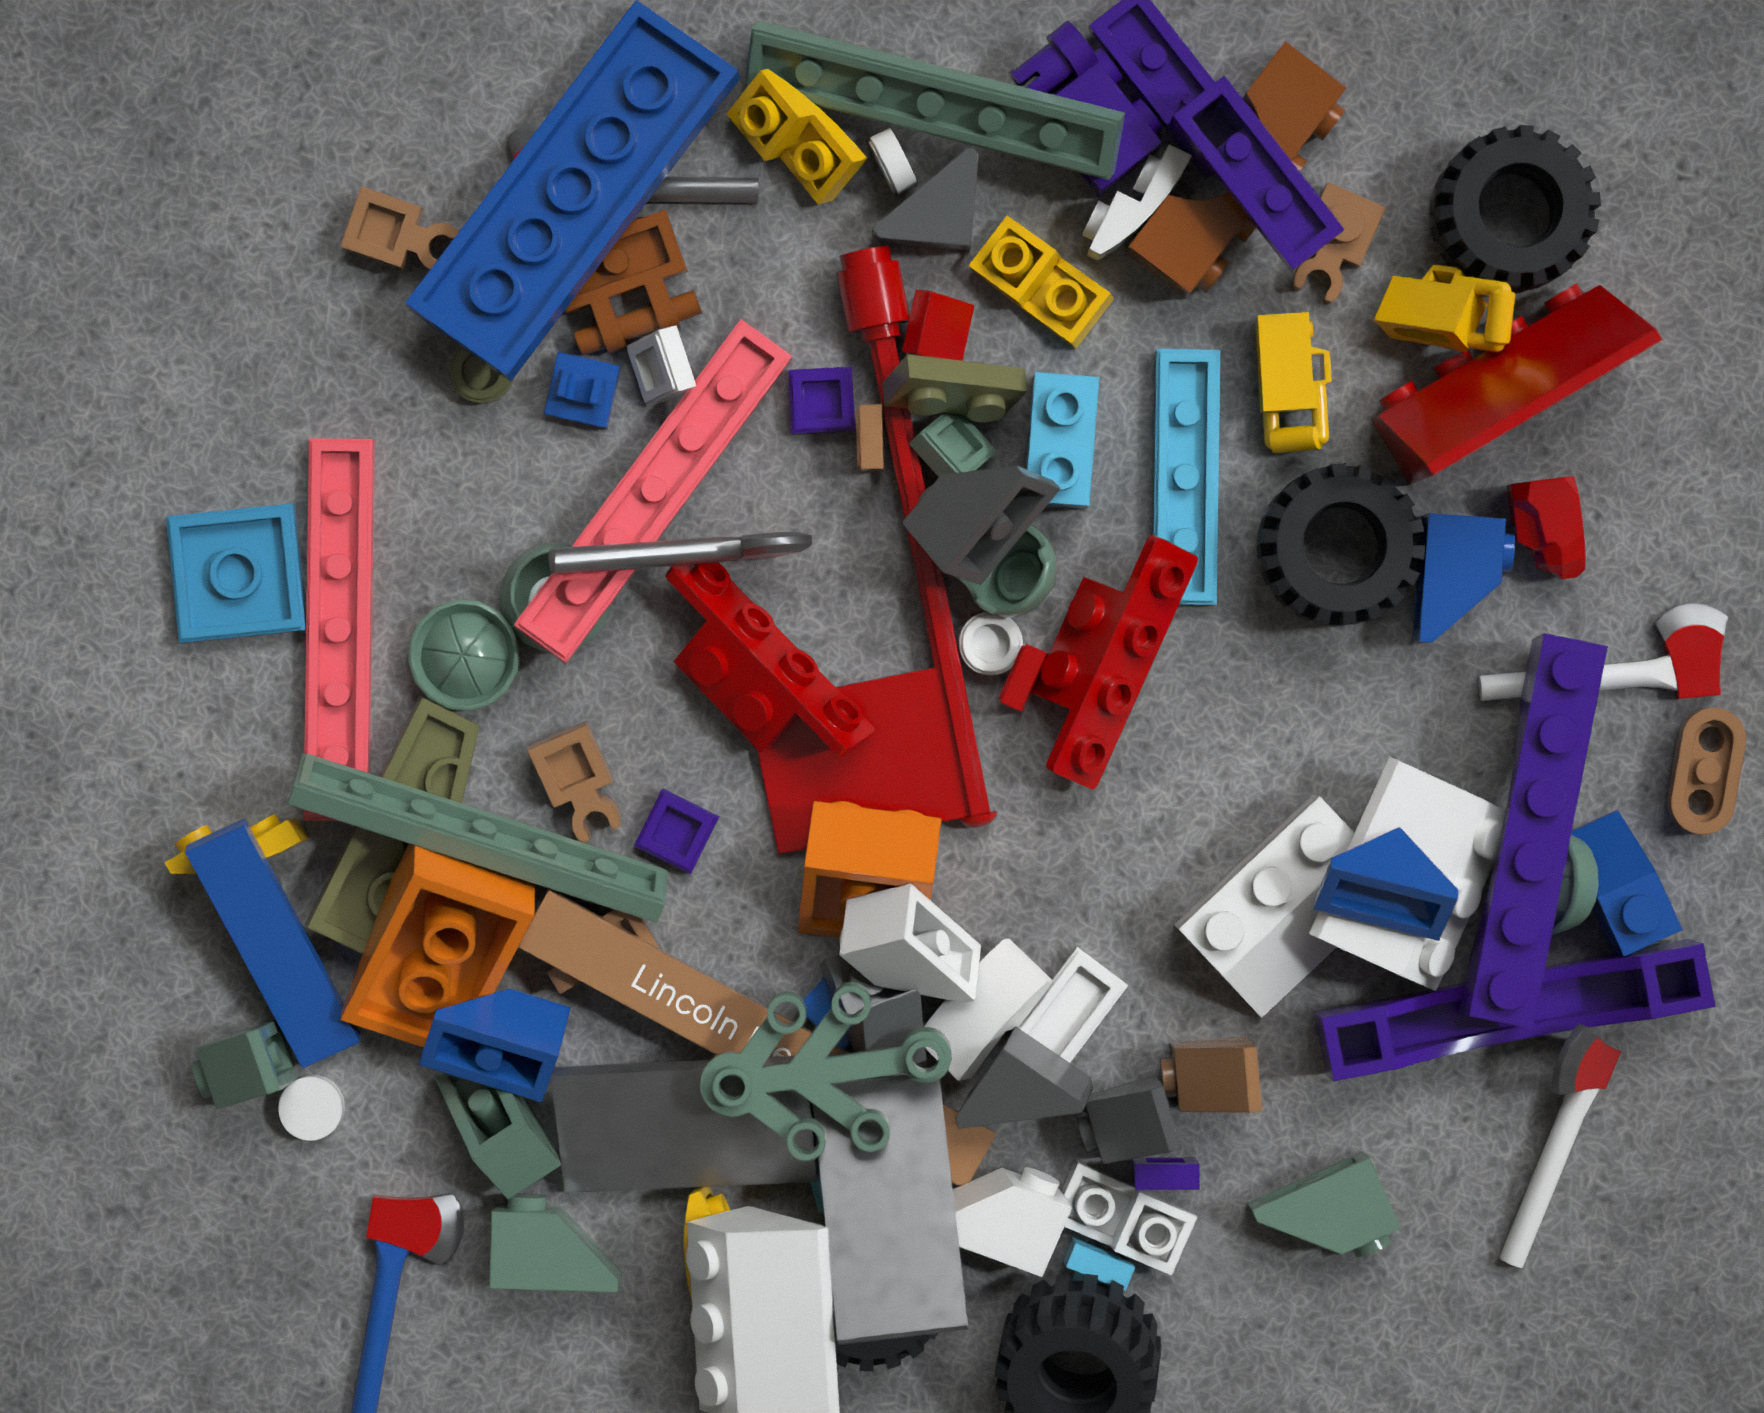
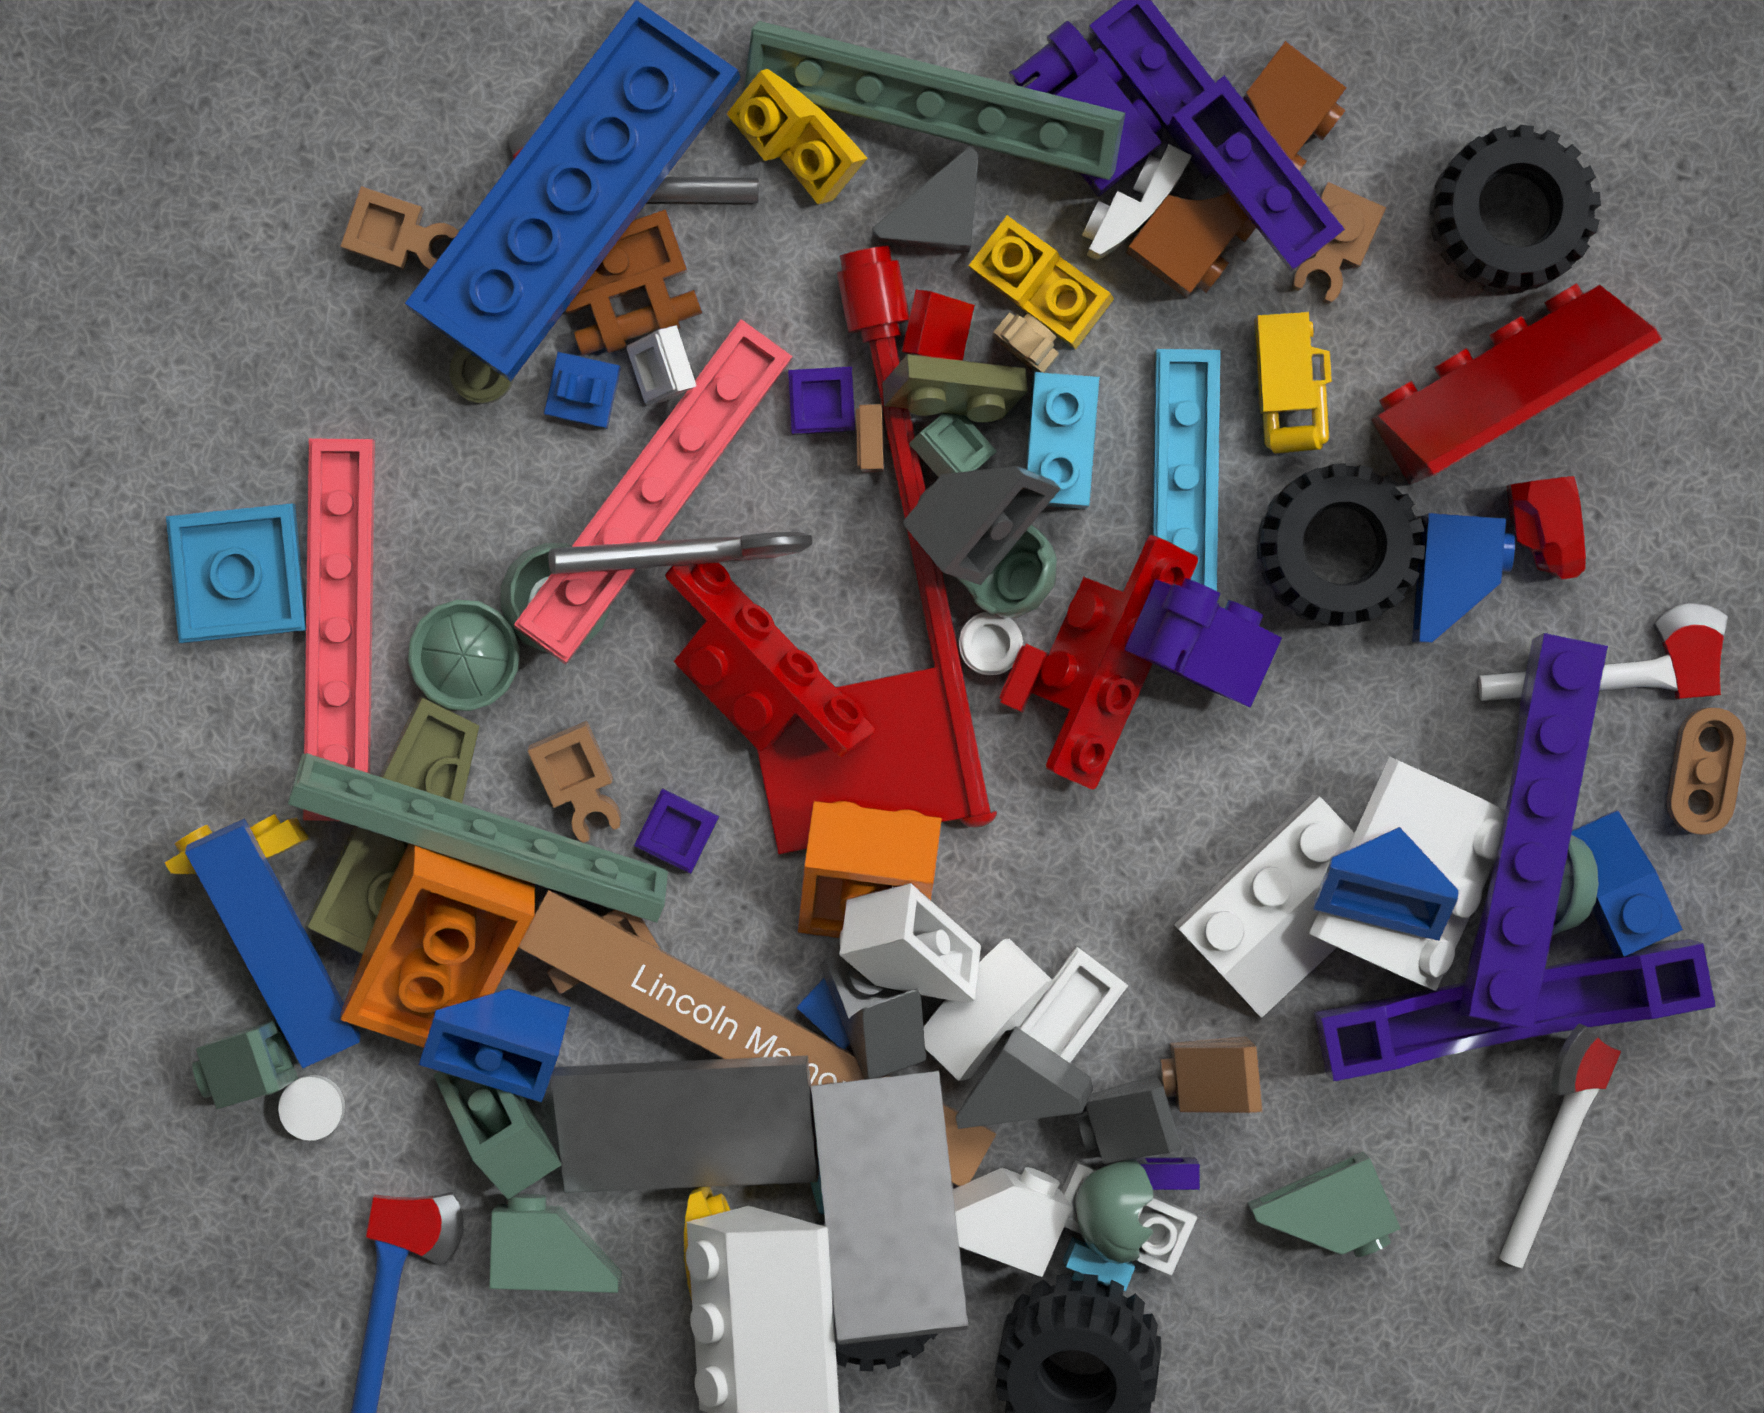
(814, 1073): sand green plant -> none
(892, 162): white tile -> none
(1027, 341): none -> tan plate
(1110, 1208): none -> sand green hair
(1203, 642): none -> dark purple hinge
(1447, 310): yellow piece -> none

